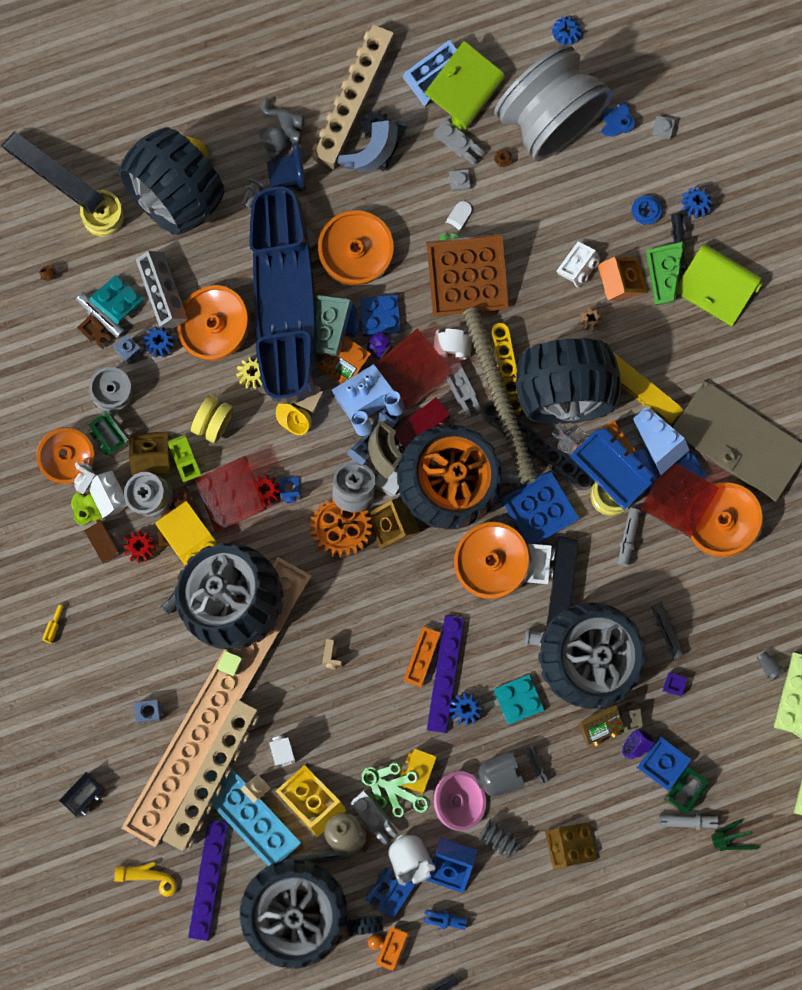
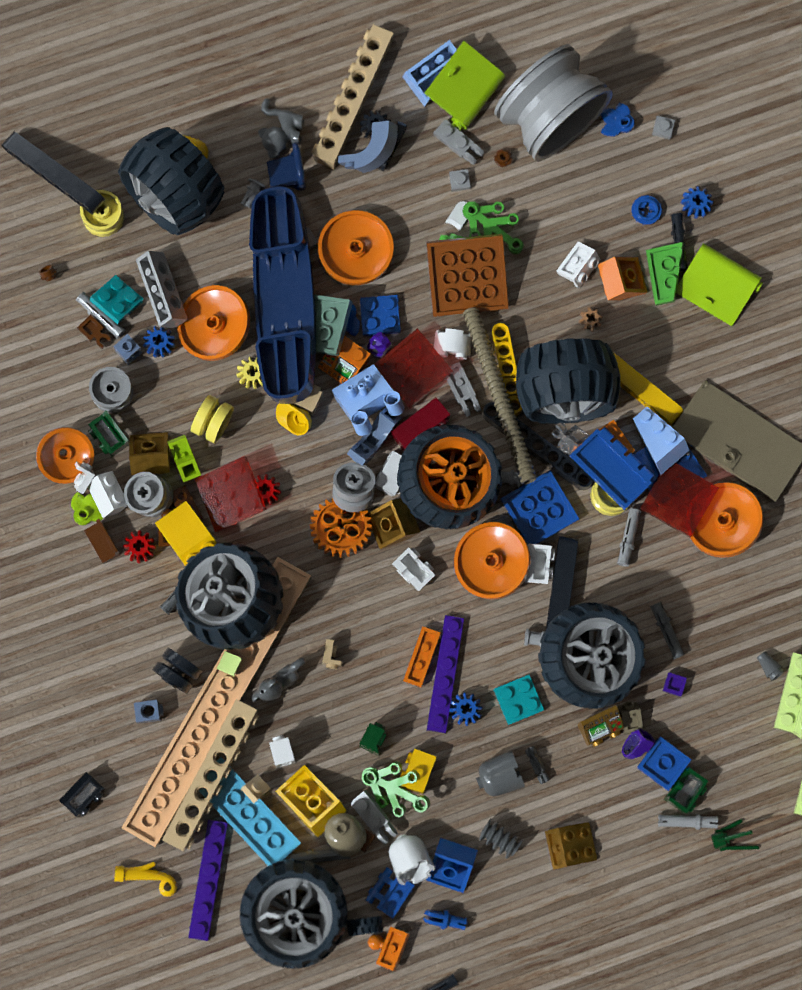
(52, 627): yellow axle -> none
(176, 672): none -> black wheel
(272, 687): none -> dark grey animal
(290, 497): blue bracket -> none
(373, 738): none -> dark green window
(383, 449): dark tan brick -> none
(412, 568): none -> white cylinder
(468, 801): bright pink dish -> none
(490, 224): none -> bright green plant
(562, 37): blue gear -> none

